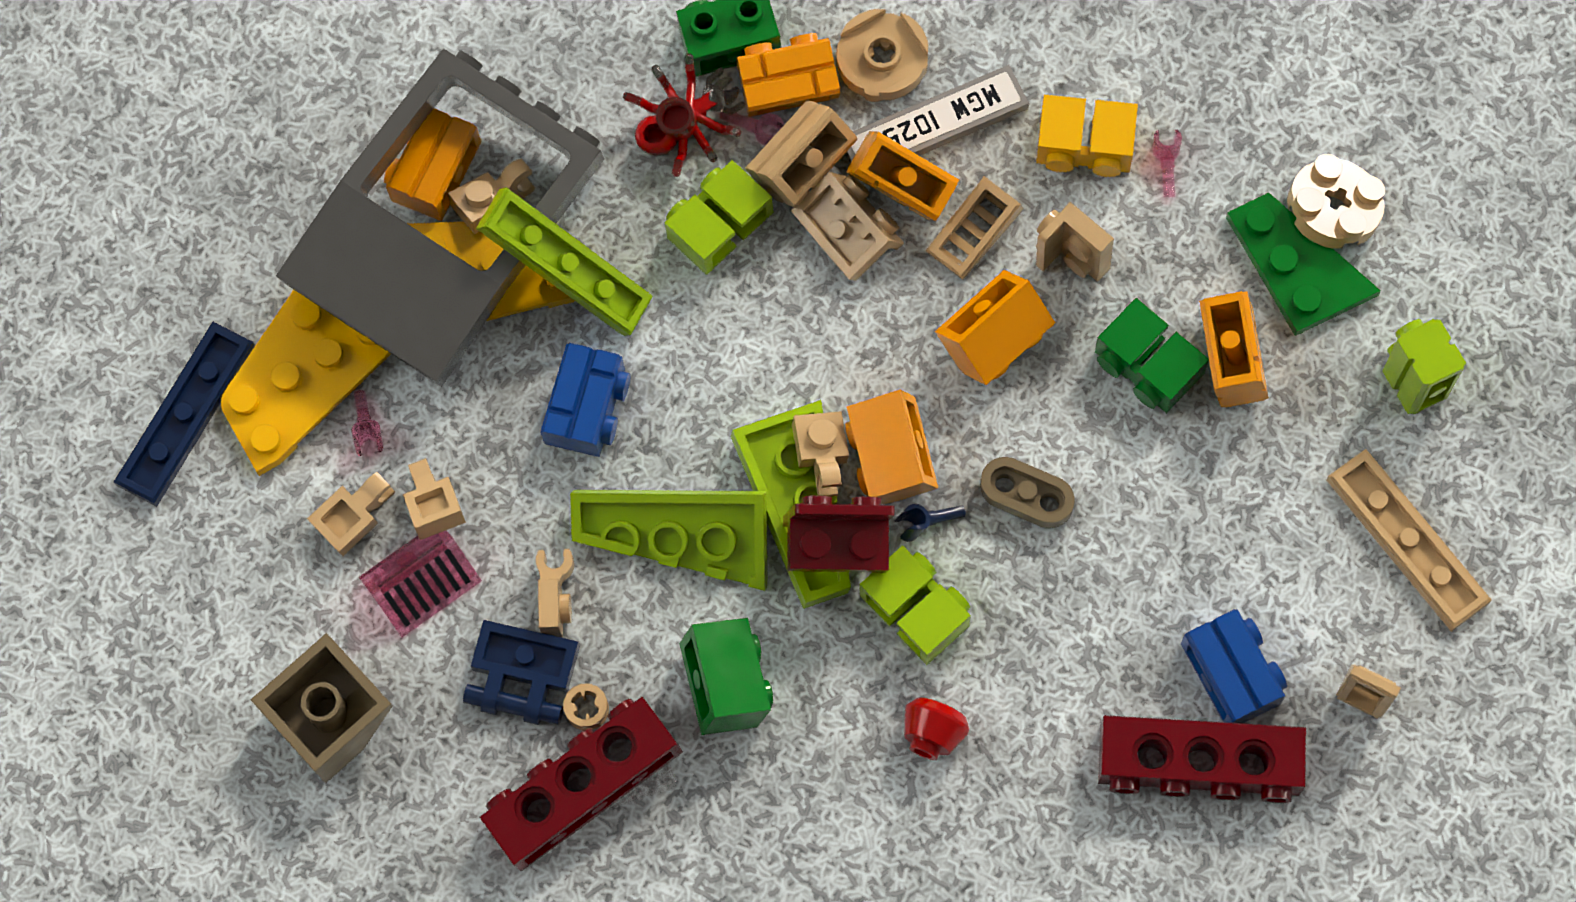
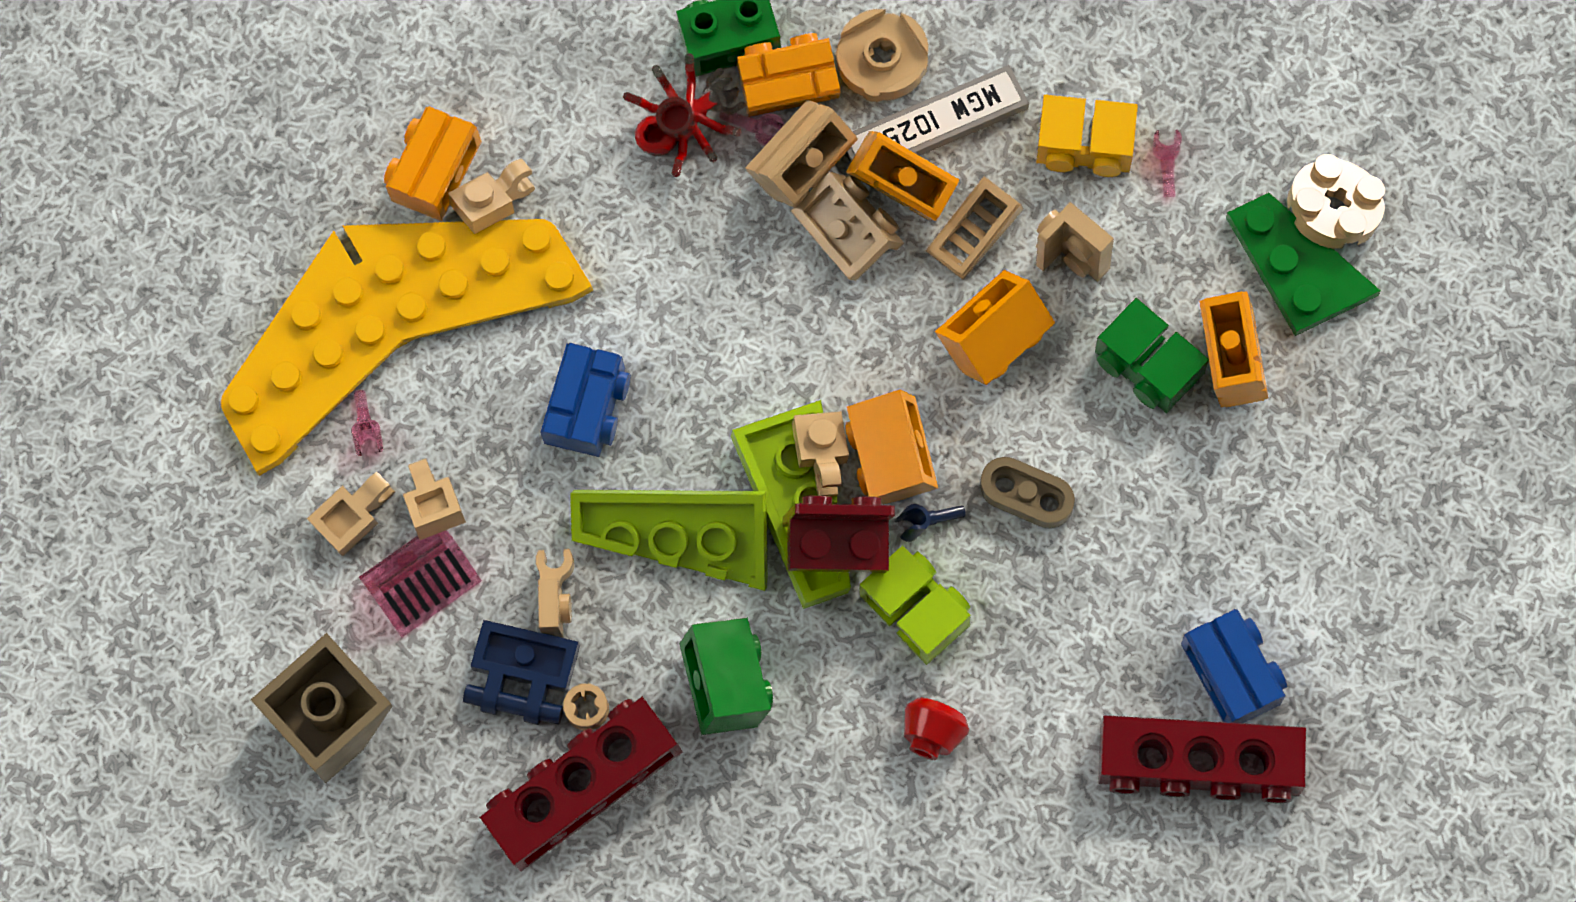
(183, 414): dark blue tile -> none
(397, 280): dark grey window -> none
(564, 261): lime tile -> none
(726, 206): lime piece -> none
(1367, 691): tan slope -> none
(1408, 540): tan tile -> none
(1423, 364): lime brick -> none

